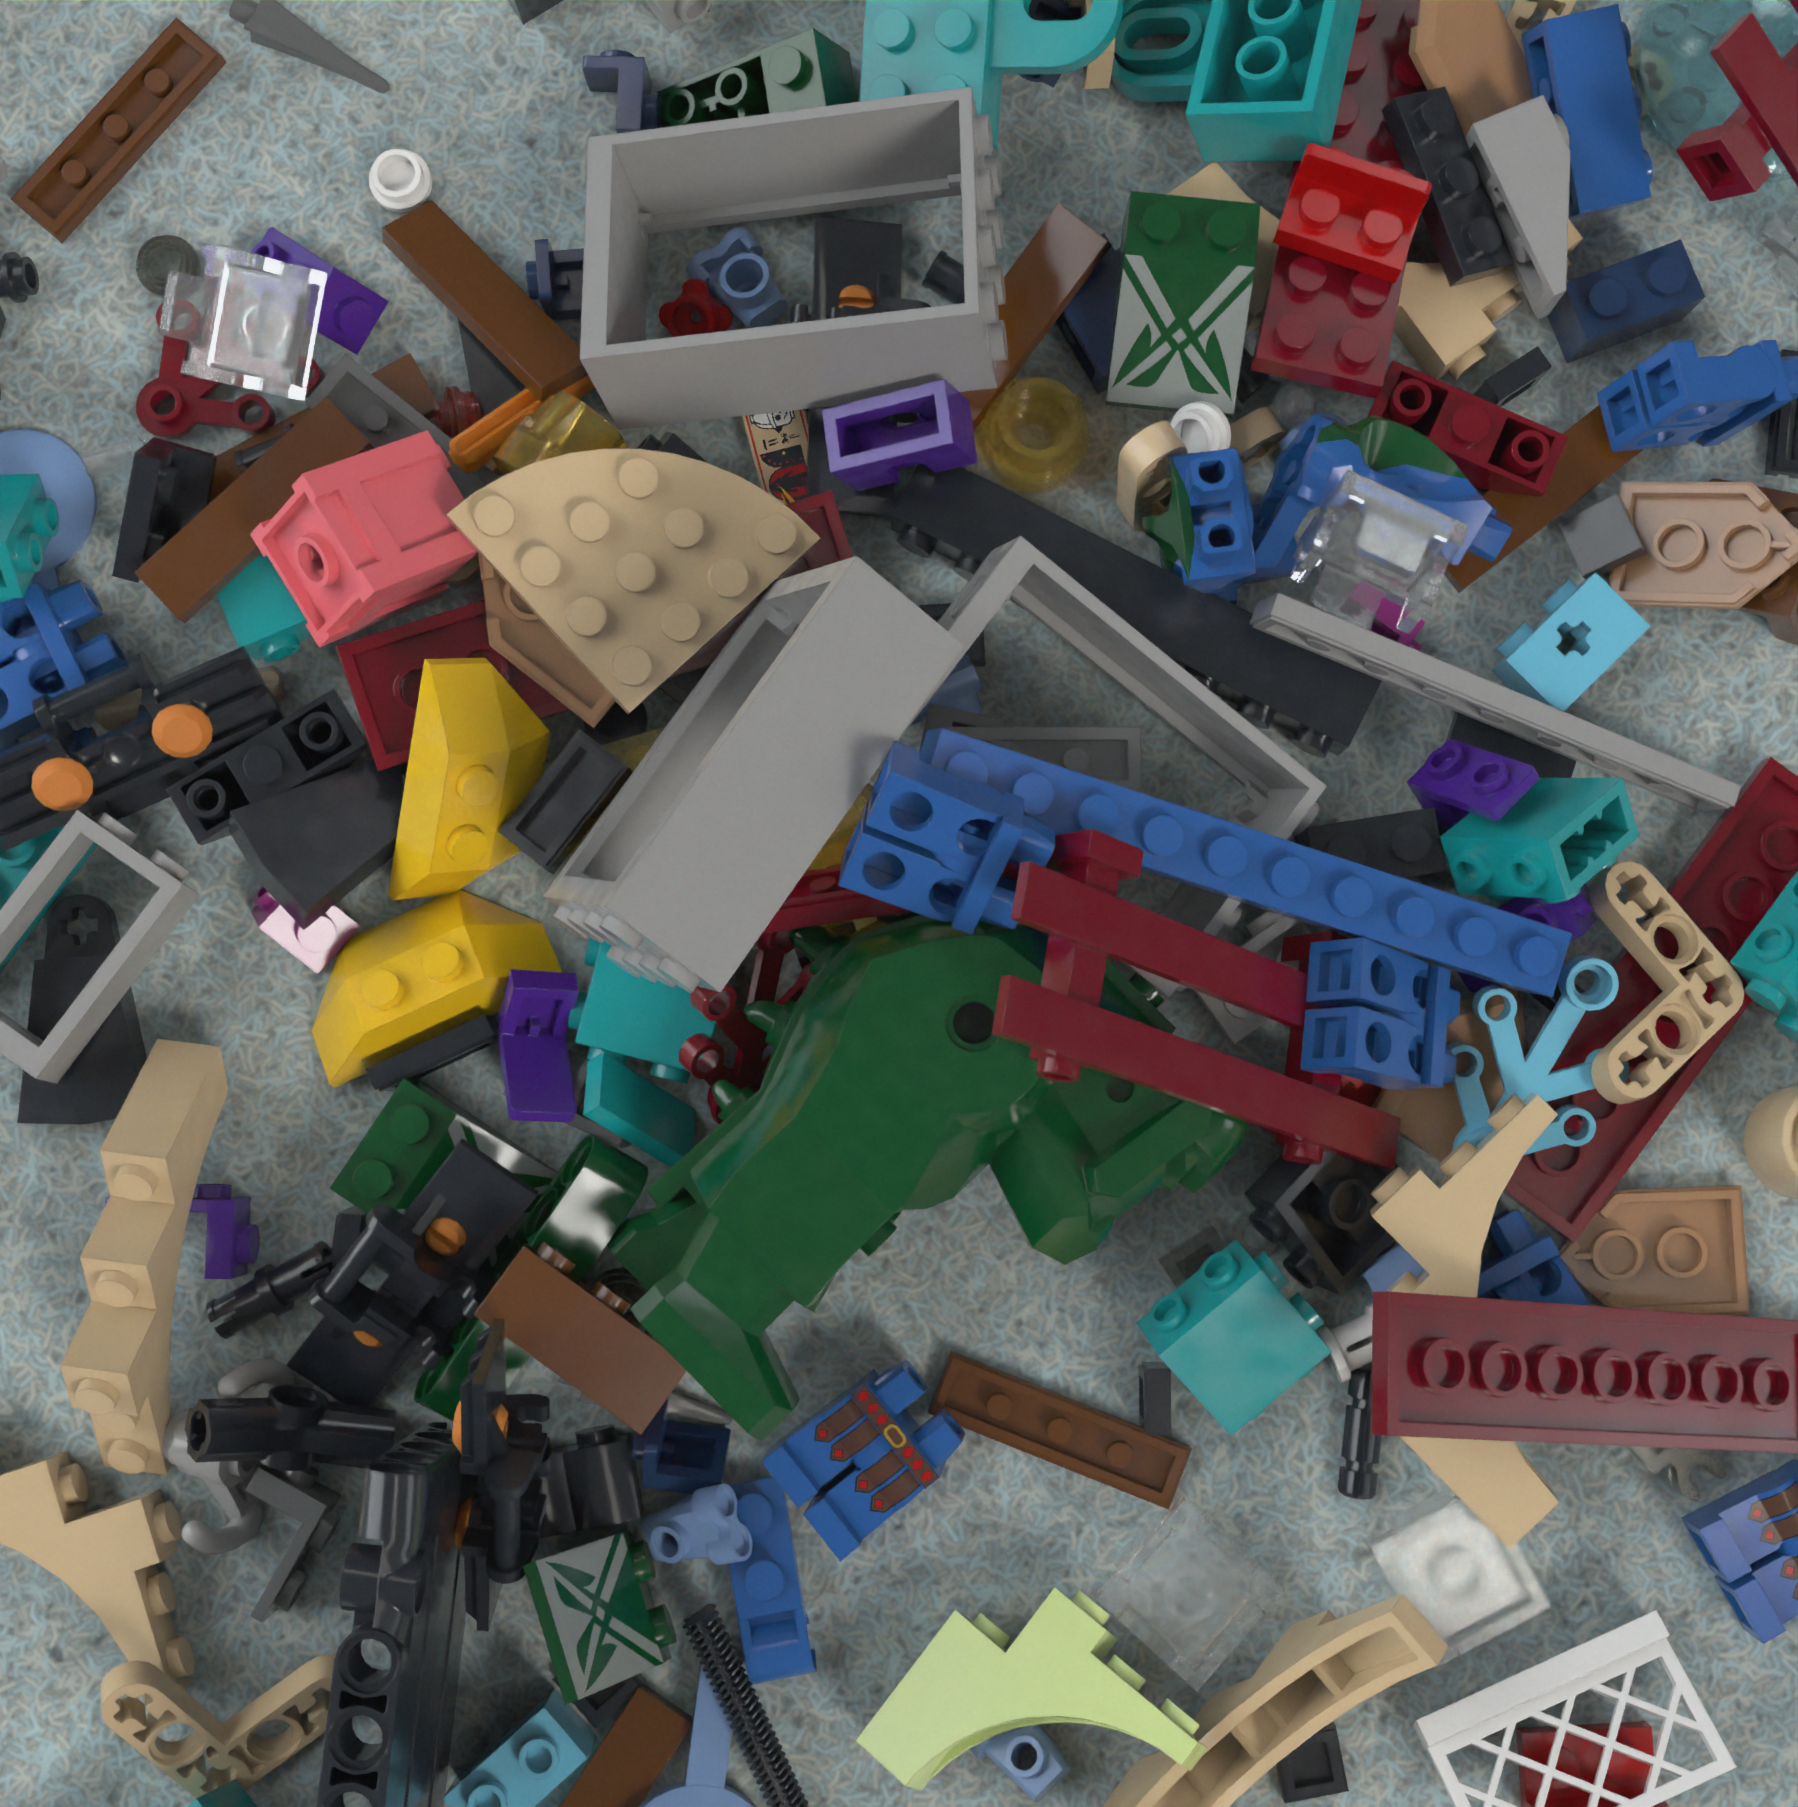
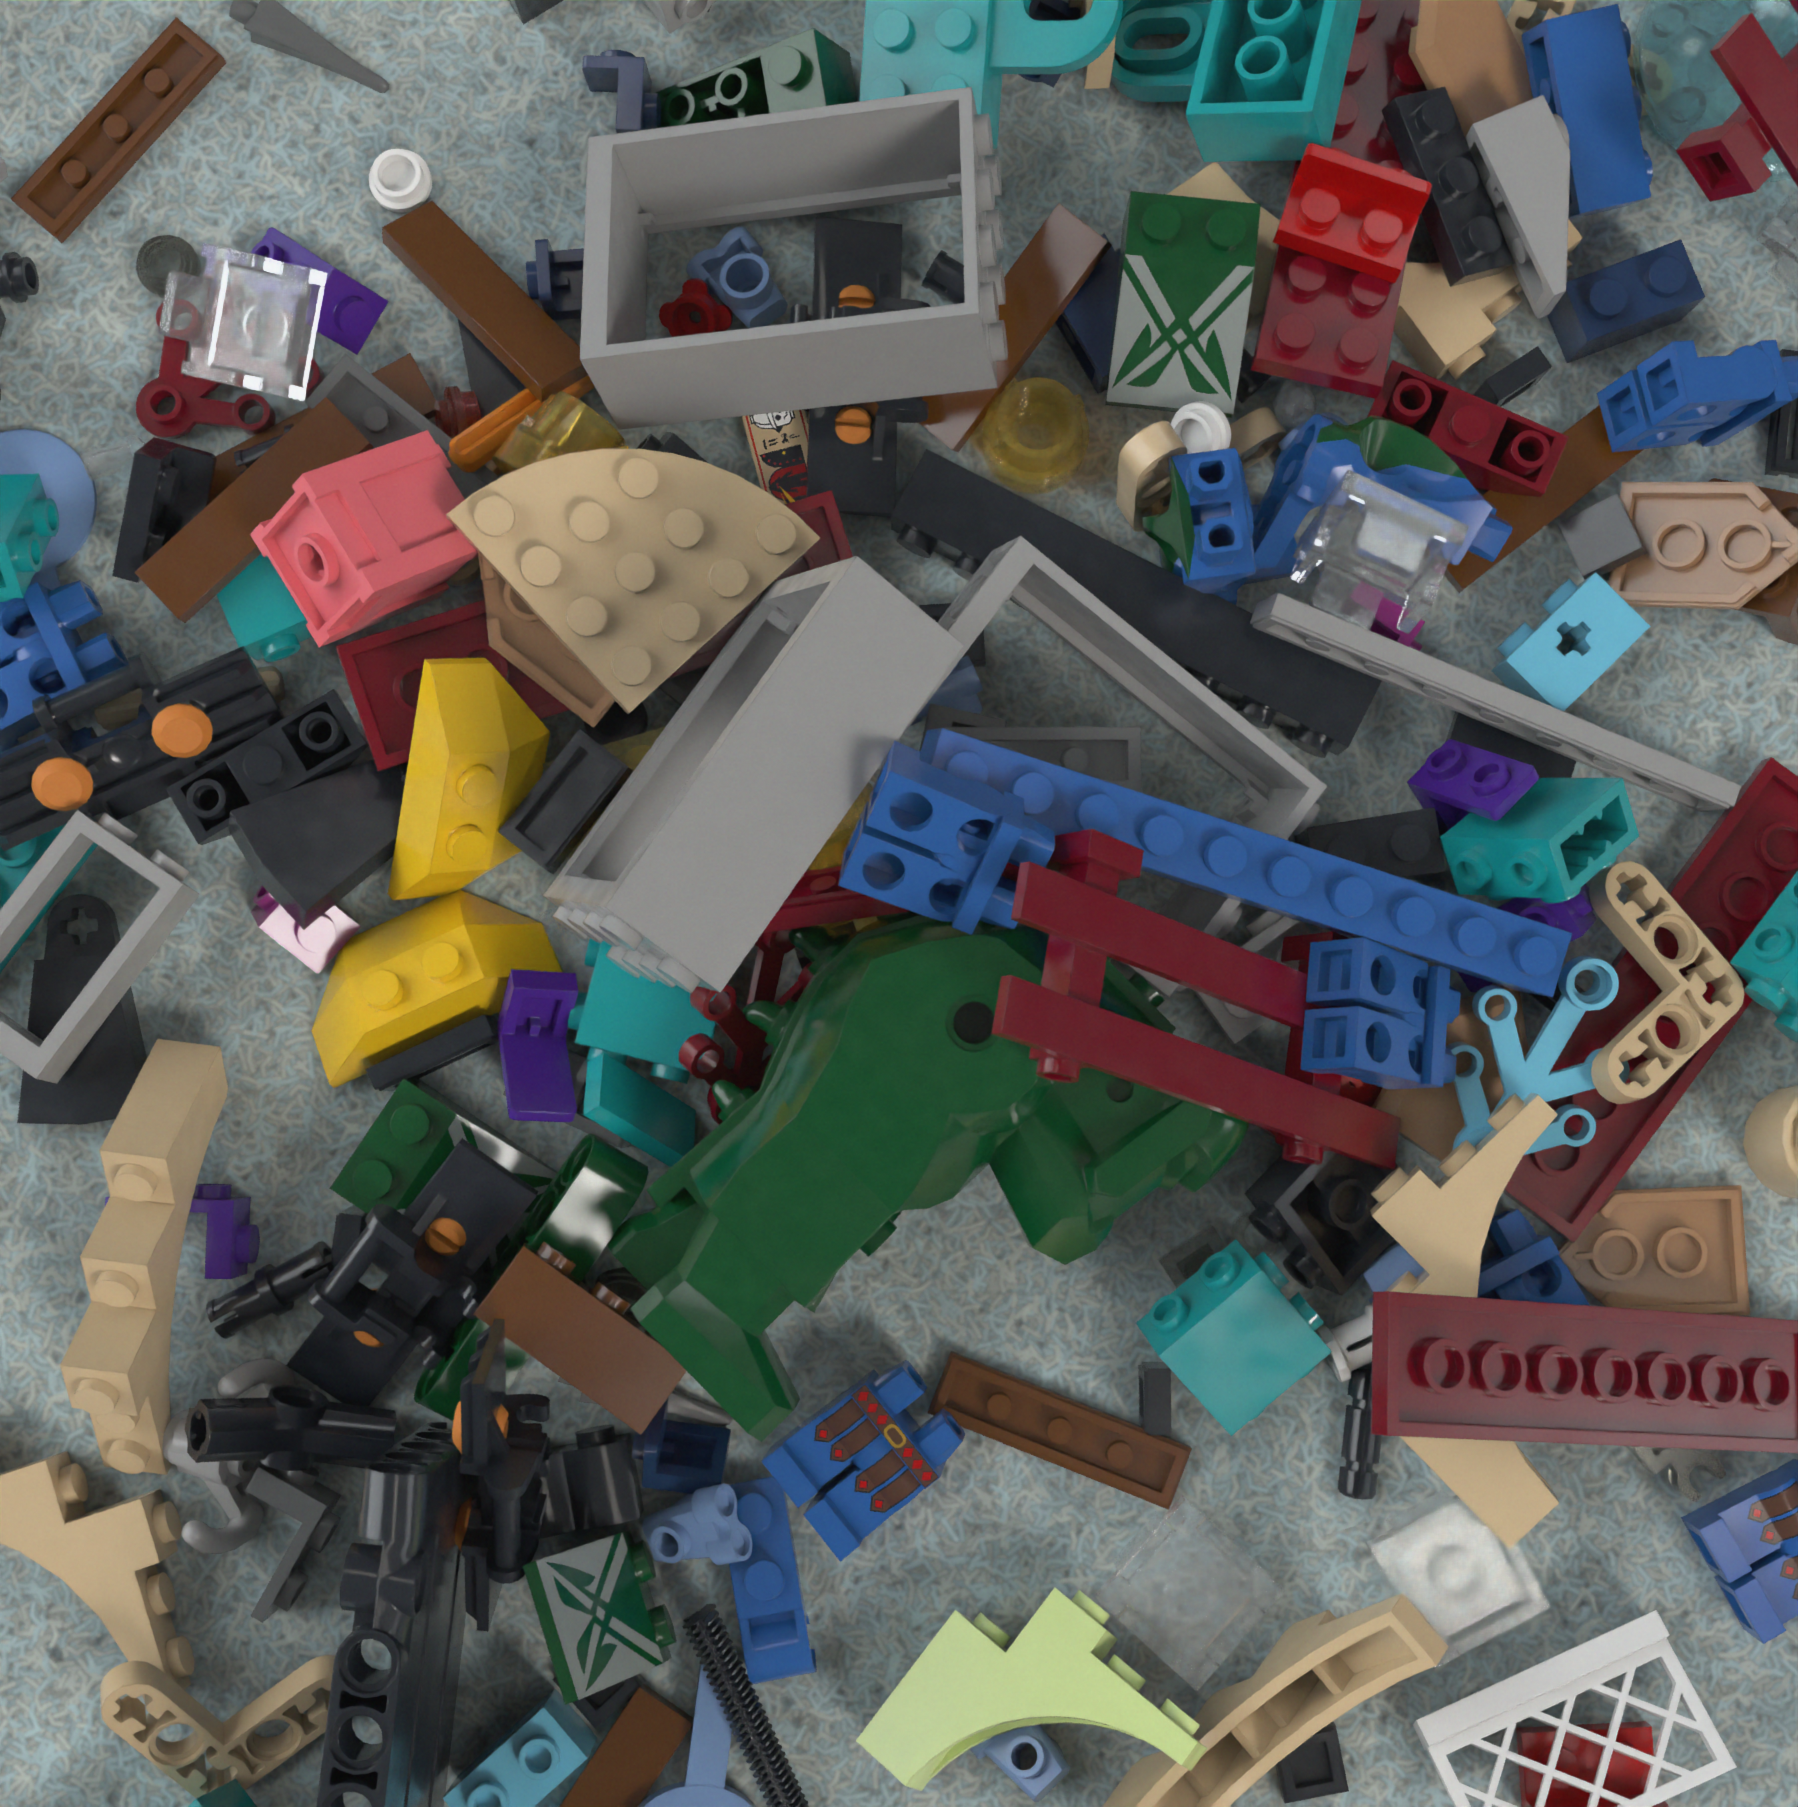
(870, 451): dark purple brick -> none

